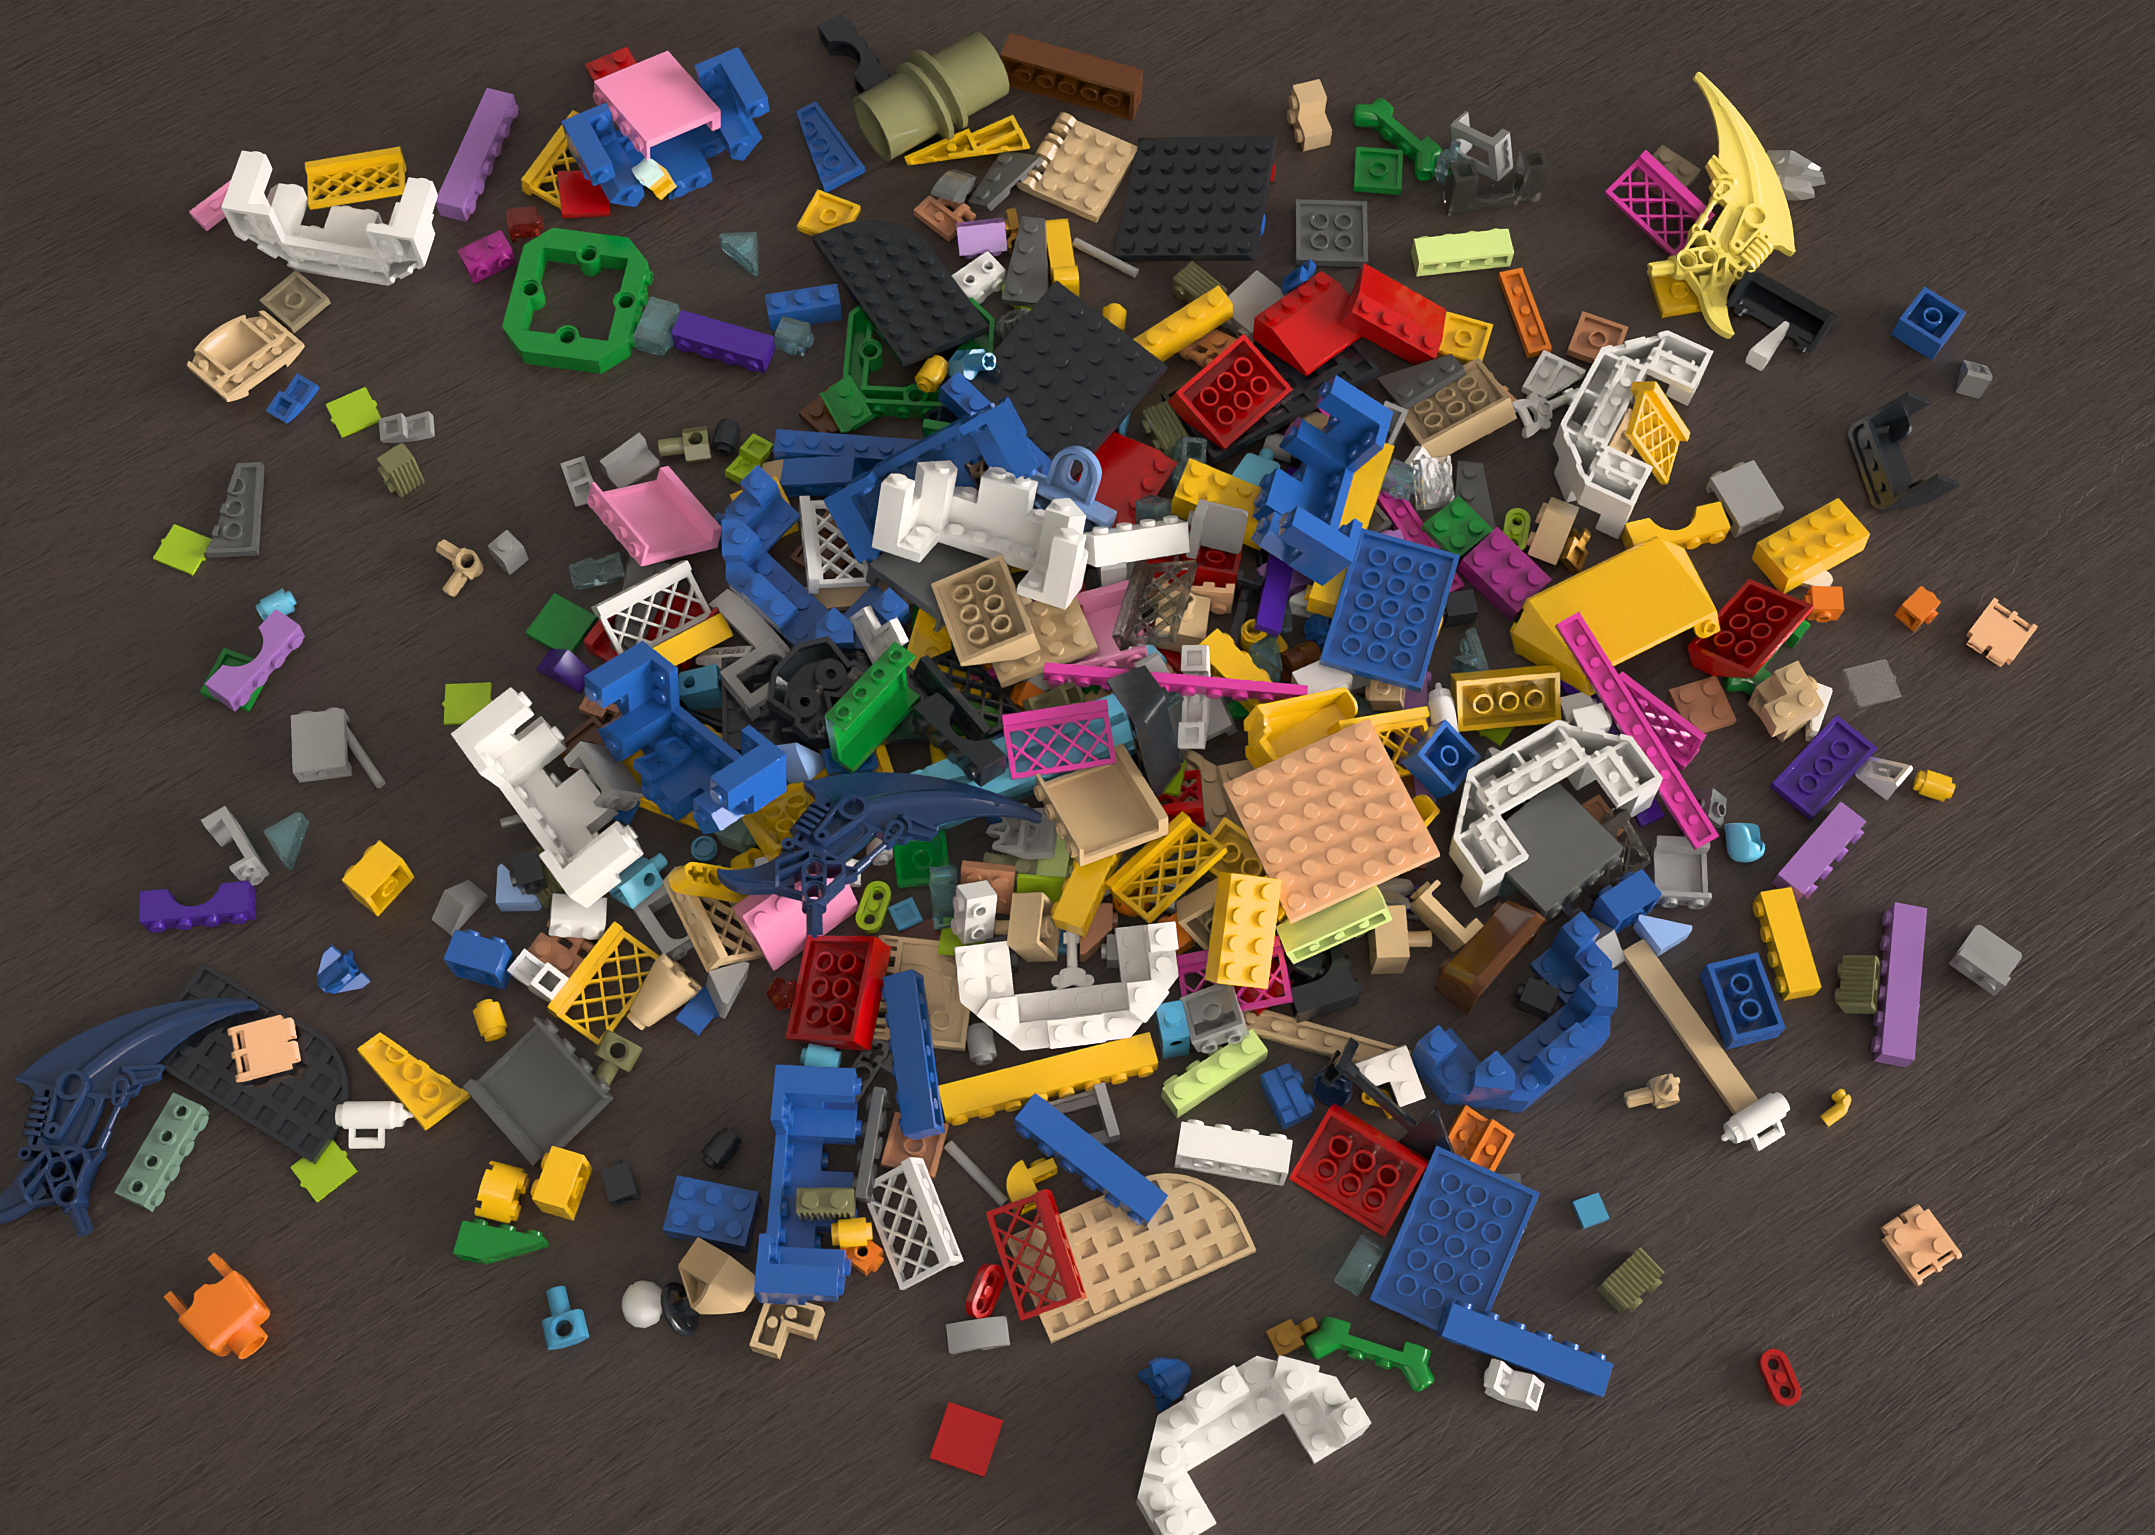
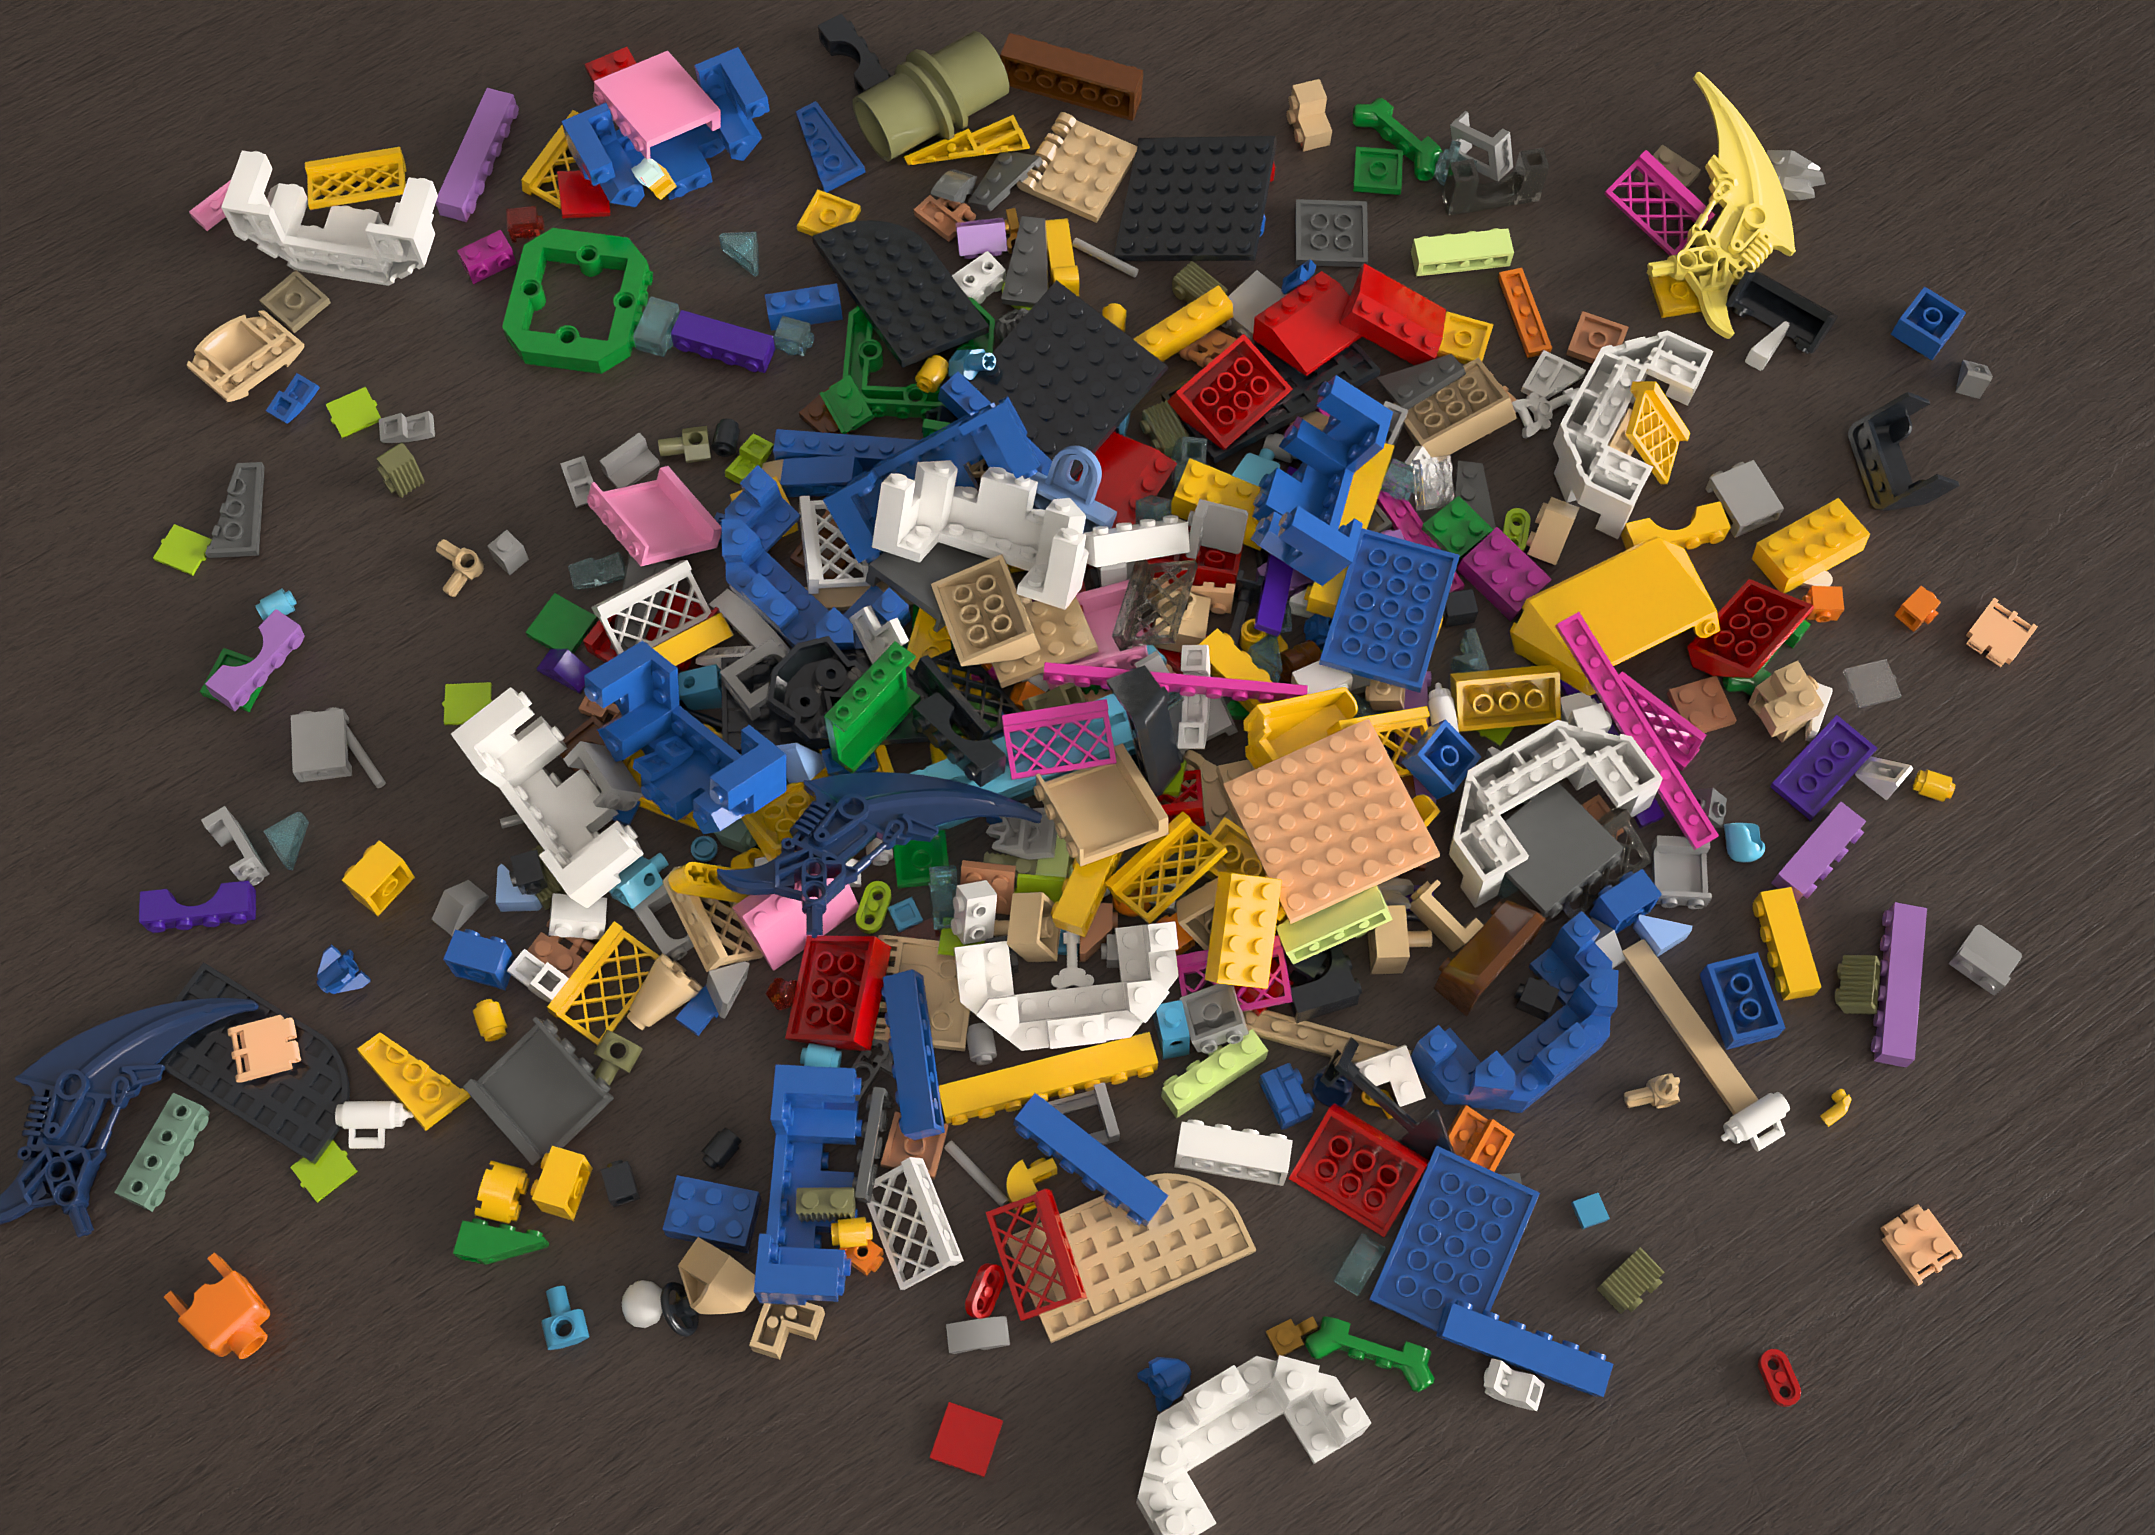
(1574, 551): pearl gold plate -> none

